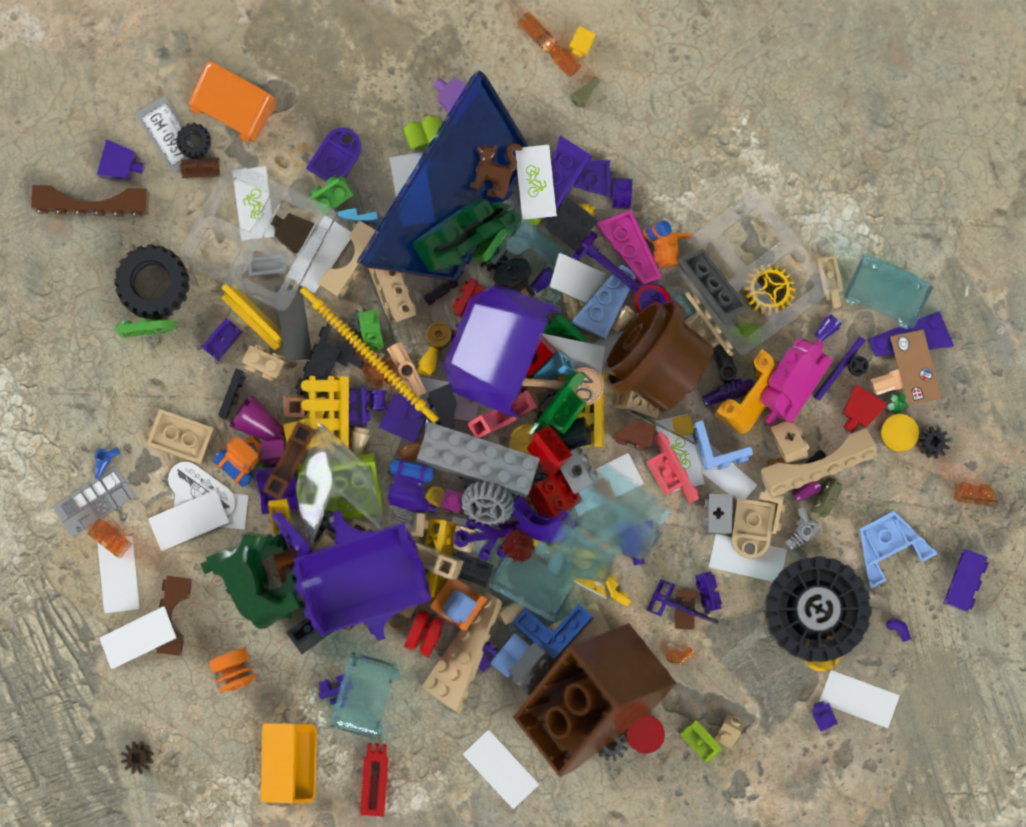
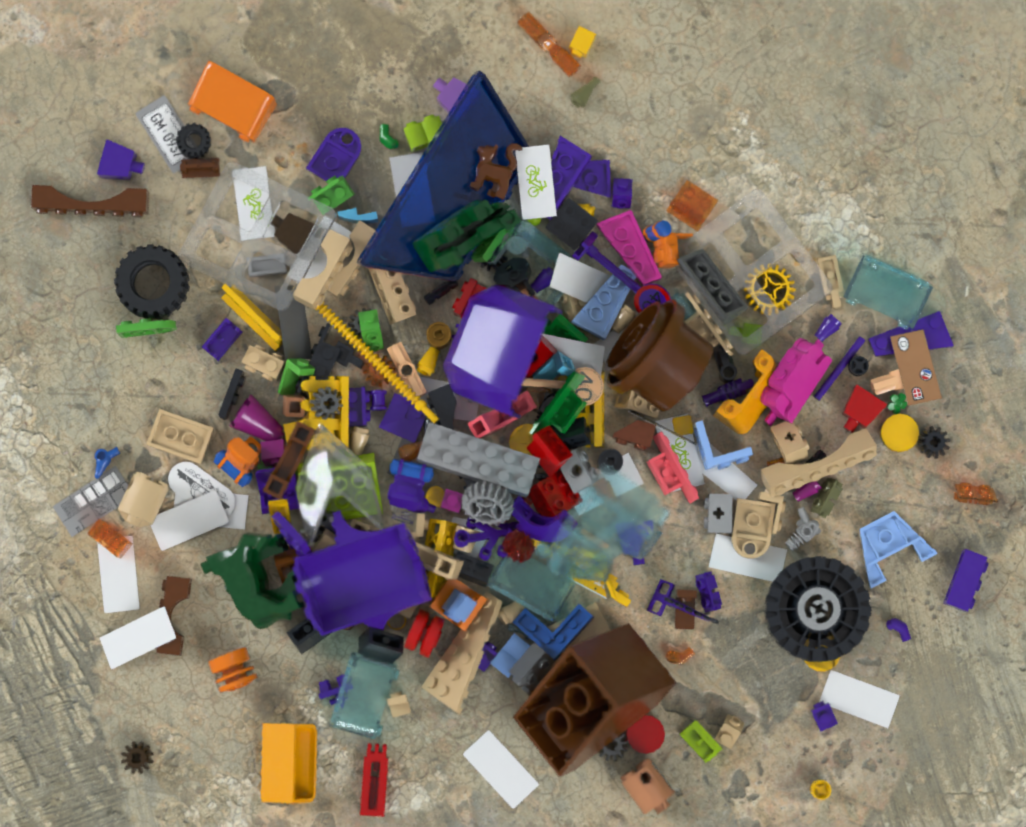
(142, 500): none -> tan cylinder
(293, 370): none -> bright green bracket
(312, 290): none -> tan arch
(323, 410): none -> dark grey gear
(381, 645): none -> black brick
(385, 139): none -> green arm
(398, 704): none -> tan bracket
(611, 458): none -> black wheel
(651, 793): none -> nougat cylinder
(692, 205): none -> clear orange hinge
(823, 789): none -> yellow wheel

